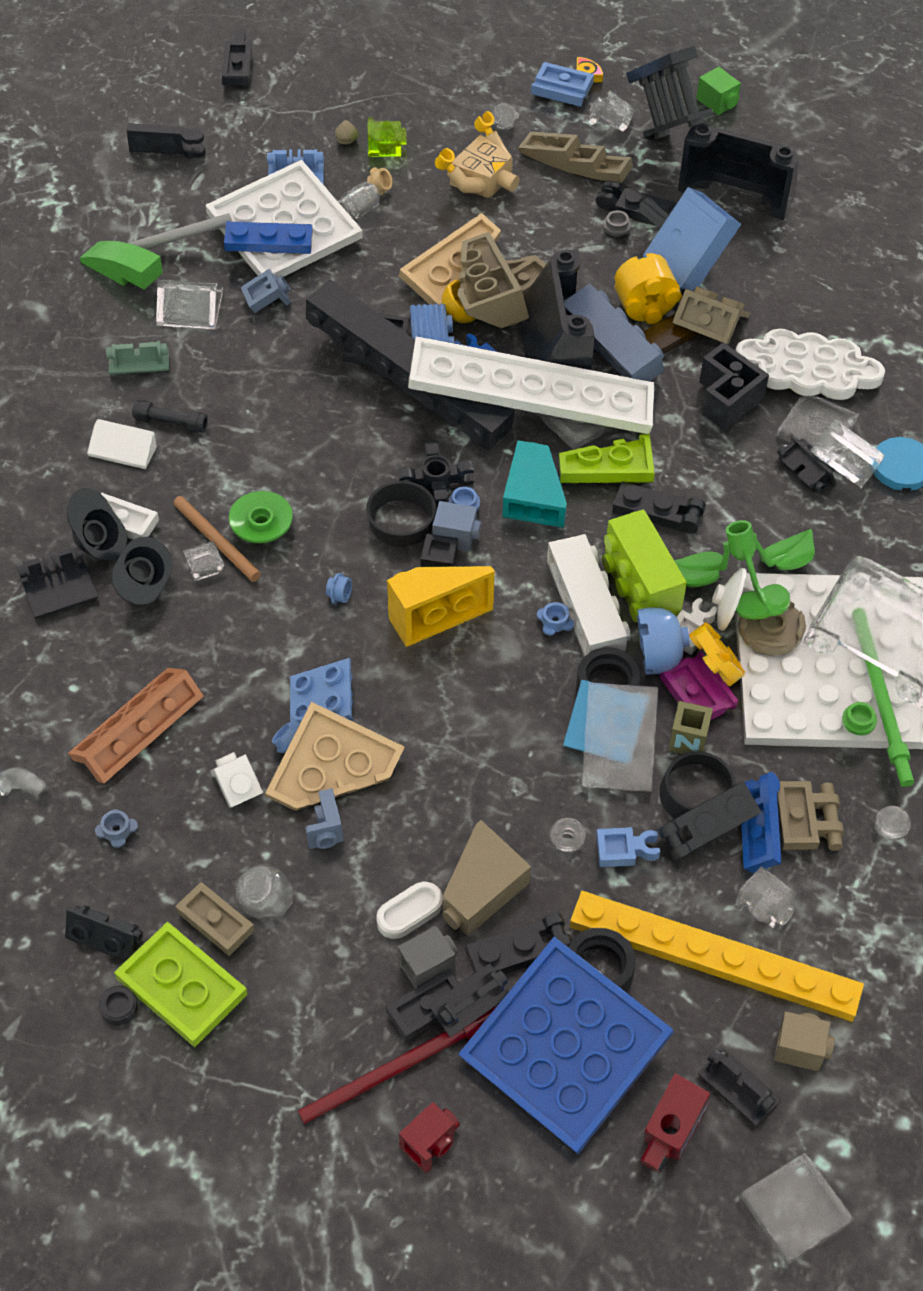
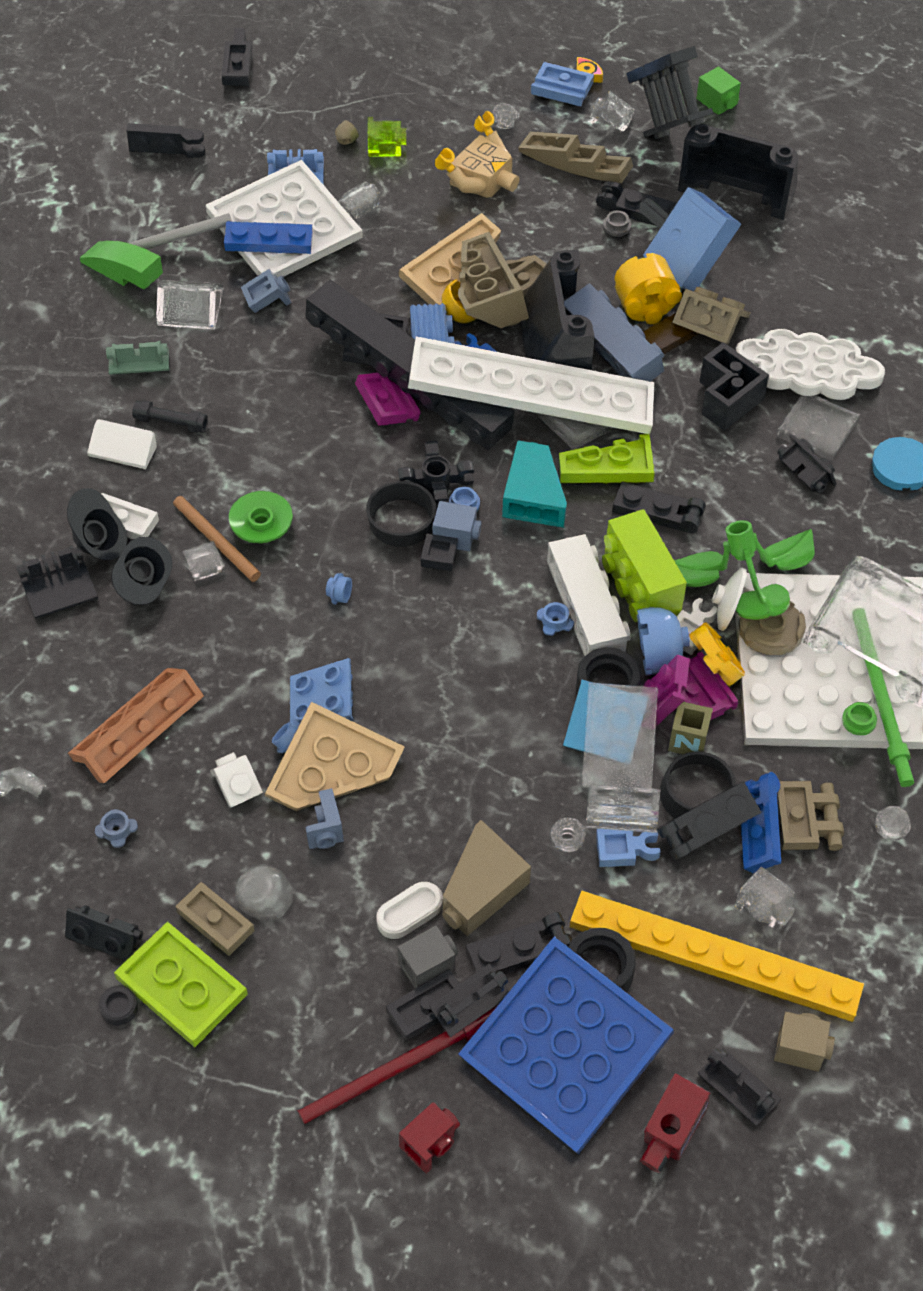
(381, 179): tan plate -> none
(386, 399): none -> magenta plate
(437, 599): yellow slope -> none
(623, 808): none -> clear plate
(670, 682): none -> magenta plate
(796, 1208): clear plate -> none
(848, 453): clear brick -> none

